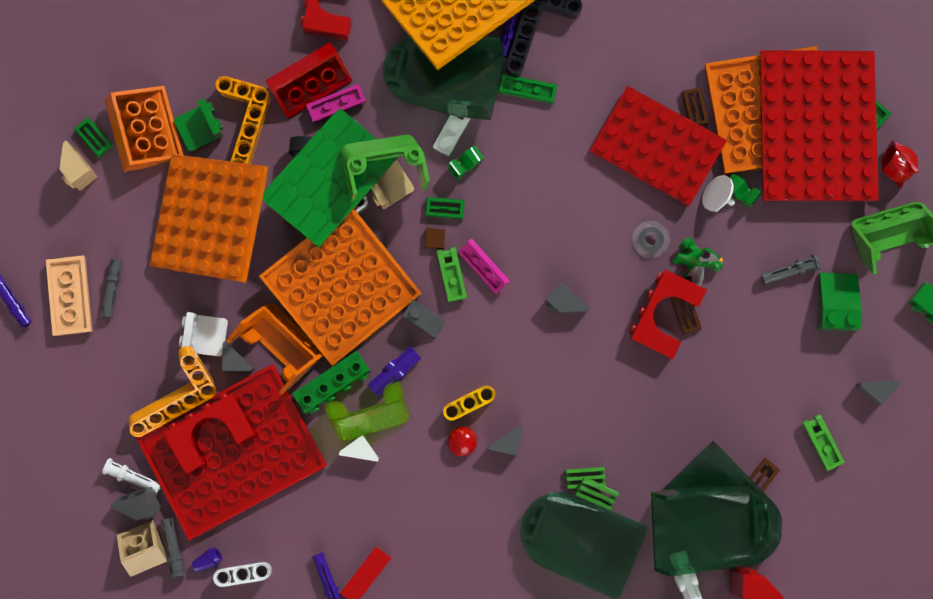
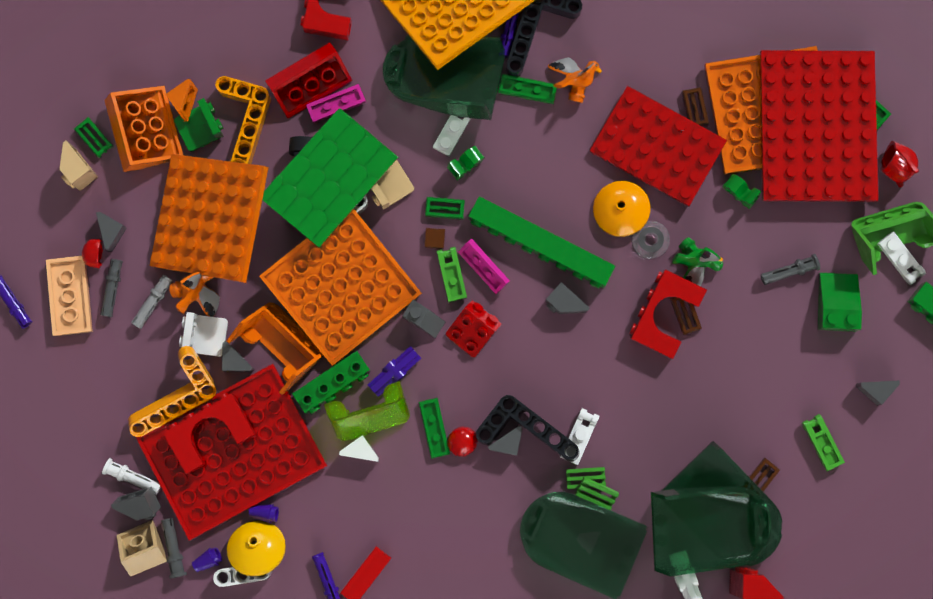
(92, 253): none -> red hair
(110, 231): none -> dark grey slope
(152, 301): none -> light grey pin
(183, 98): none -> orange slope
(194, 289): none -> animal
(259, 557): none -> yellow dish
(264, 513): none -> dark purple cone
(356, 155): bright green windscreen -> none
(434, 428): none -> green tile
(473, 328): none -> red bracket
(476, 396): yellow beam -> none
(529, 425): none -> black beam
(541, 242): none -> green brick
(575, 76): none -> orange animal
(581, 434): none -> white plate
(625, 220): none -> light orange dish
(718, 193): white shield -> none
(901, 258): none -> white plate

